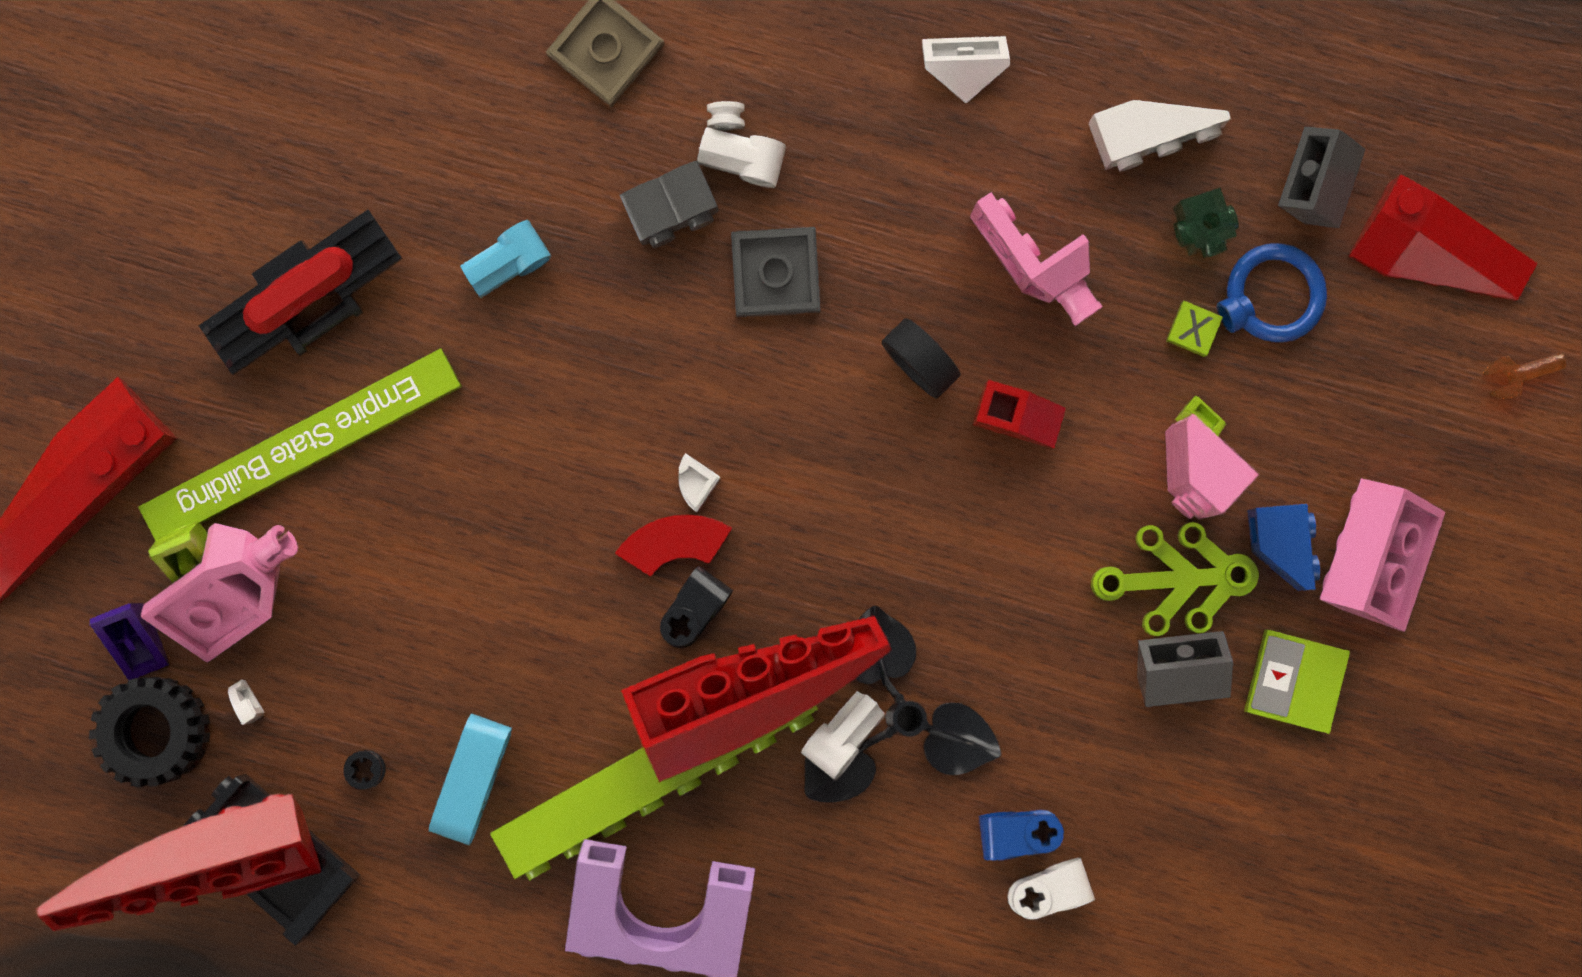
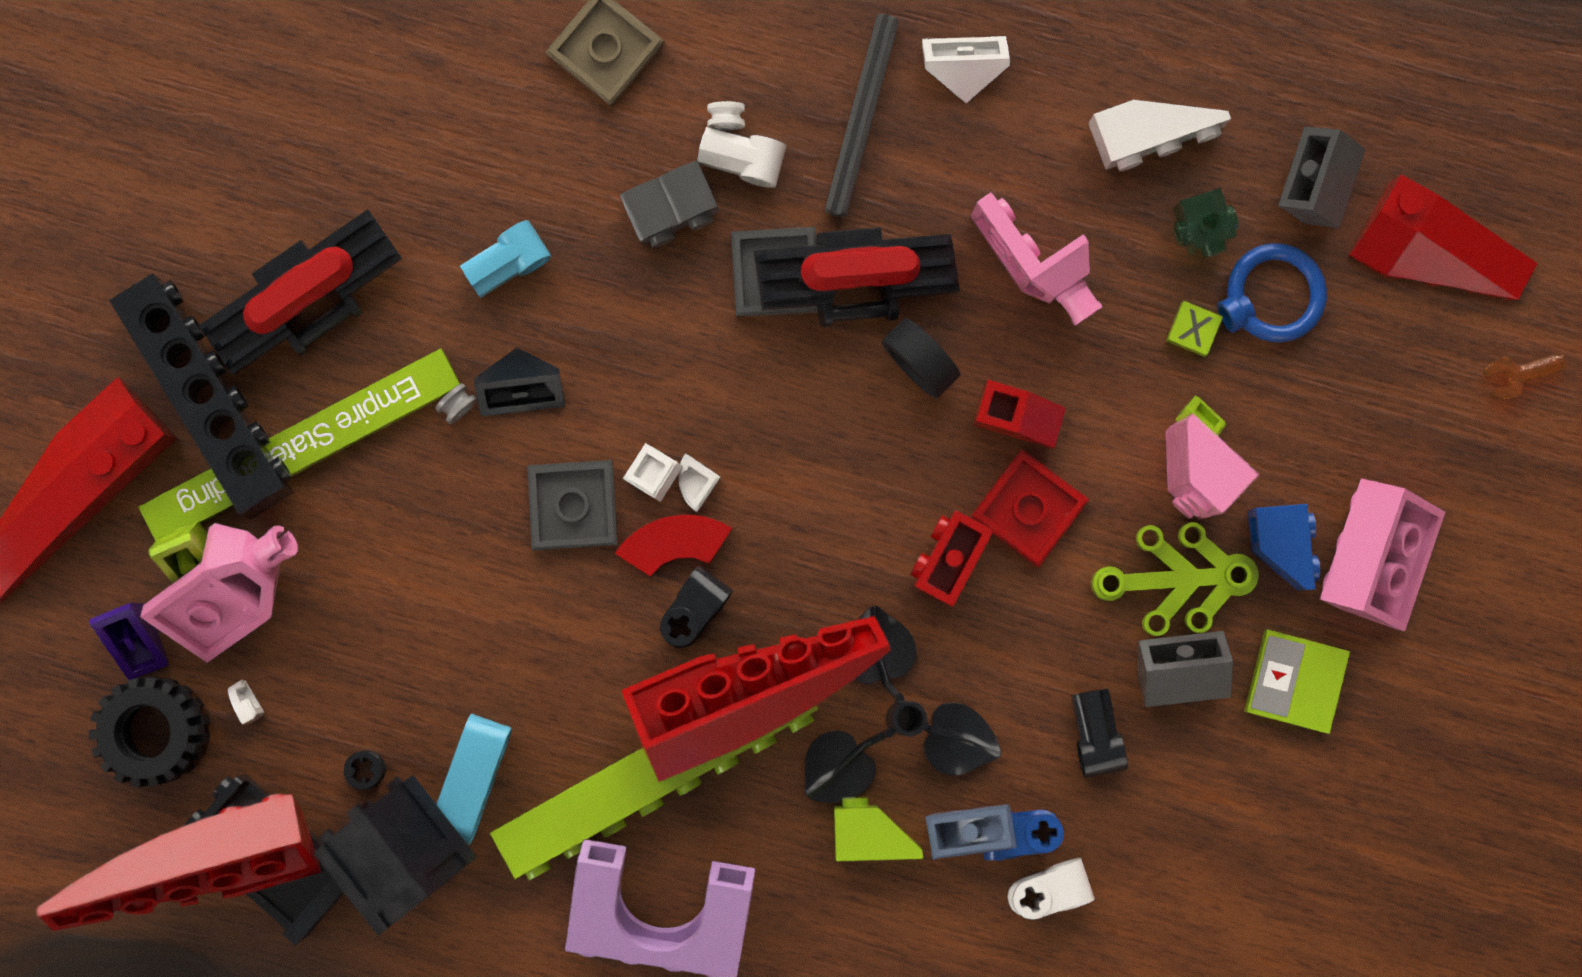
(139, 310): none -> black brick
(393, 853): none -> black container
(456, 403): none -> light grey bush
(518, 385): none -> black slope
(572, 505): none -> dark grey tile
(653, 472): none -> white tile
(837, 744): white piece -> none
(851, 260): none -> black piece
(861, 115): none -> dark grey axle
(869, 834): none -> lime slope
(952, 559): none -> red brick
(970, 831): none -> sand blue slope
(1029, 508): none -> red tile
(1100, 746): none -> black piece

